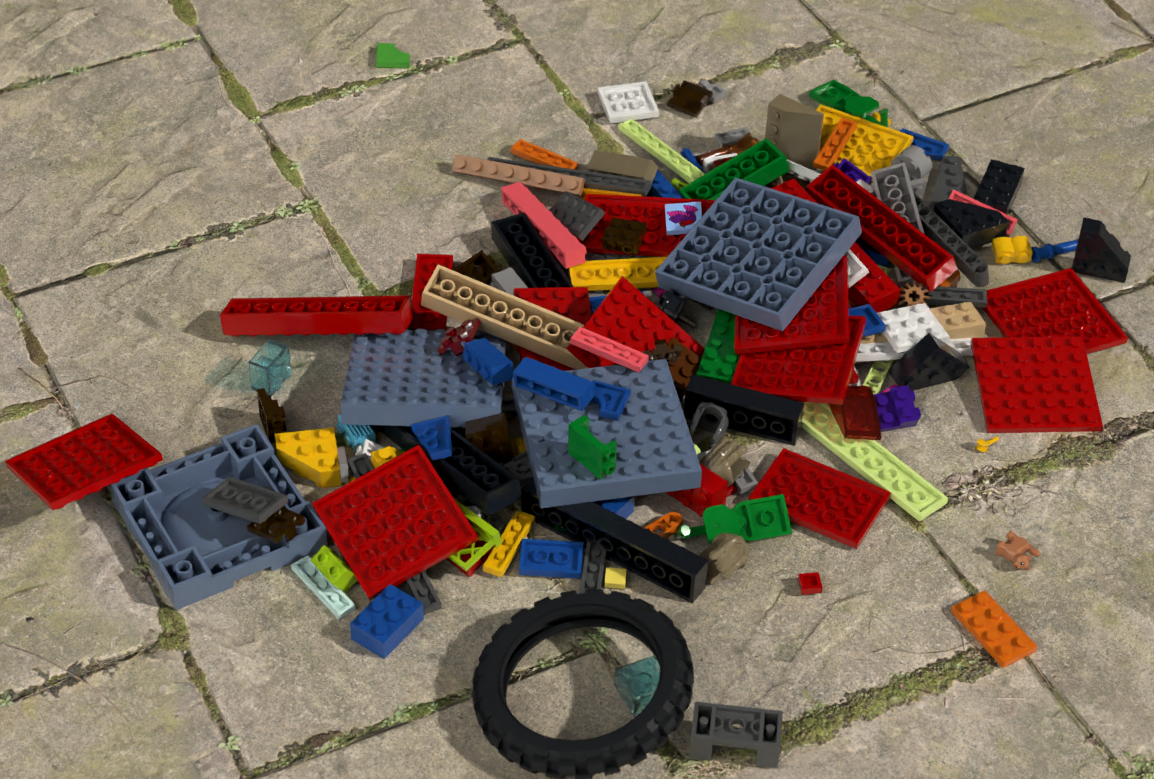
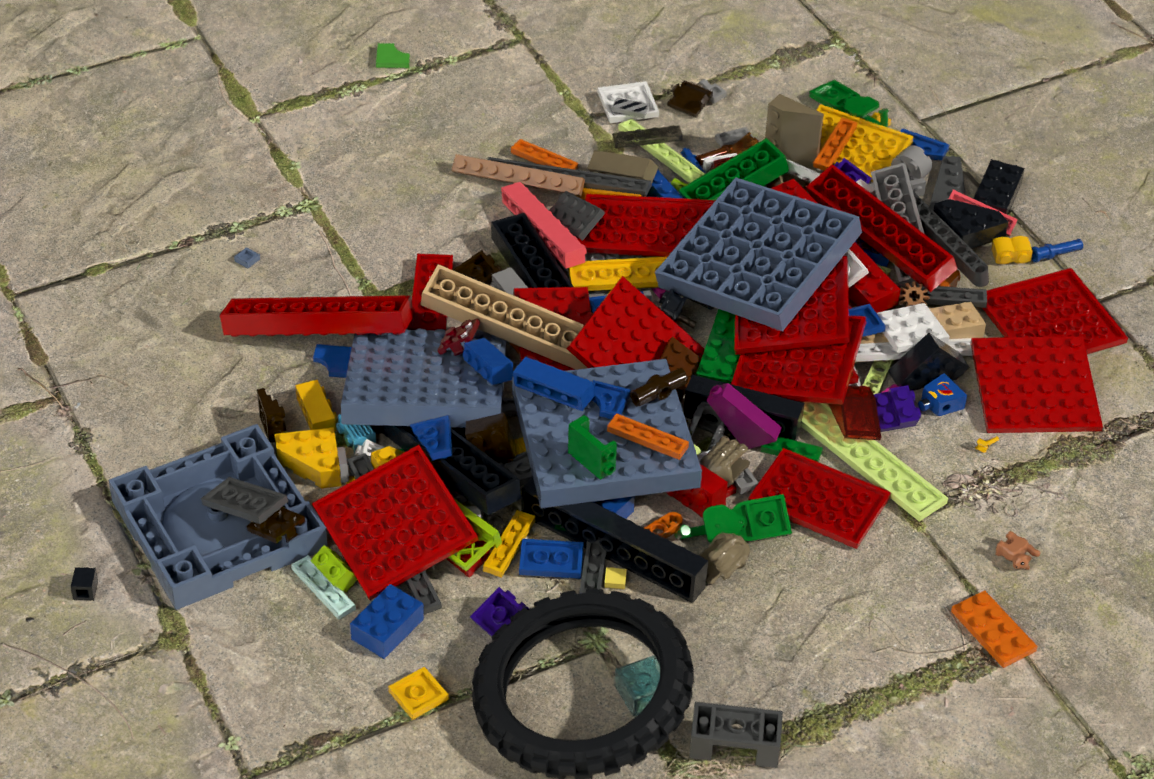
(83, 461): red plate -> none
(84, 584): none -> black brick
(247, 257): none -> sand blue tile
(270, 367): clear light blue brick -> none
(315, 406): none -> yellow brick
(333, 358): none -> blue tile
(418, 693): none -> yellow plate
(496, 611): none -> dark purple plate
(609, 349): coral plate -> none
(624, 236): dark brown plate -> none
(630, 107): none -> light grey tile
(647, 136): none -> clear smoke plate
(648, 436): none -> orange plate
(658, 387): none -> dark brown piece
(662, 352): dark brown piece -> none
(682, 217): tile -> none
(742, 417): none -> magenta slope
(807, 450): none -> green plate
(810, 583): red plate -> none
(942, 396): none -> blue torso
(1100, 253): black brick -> none

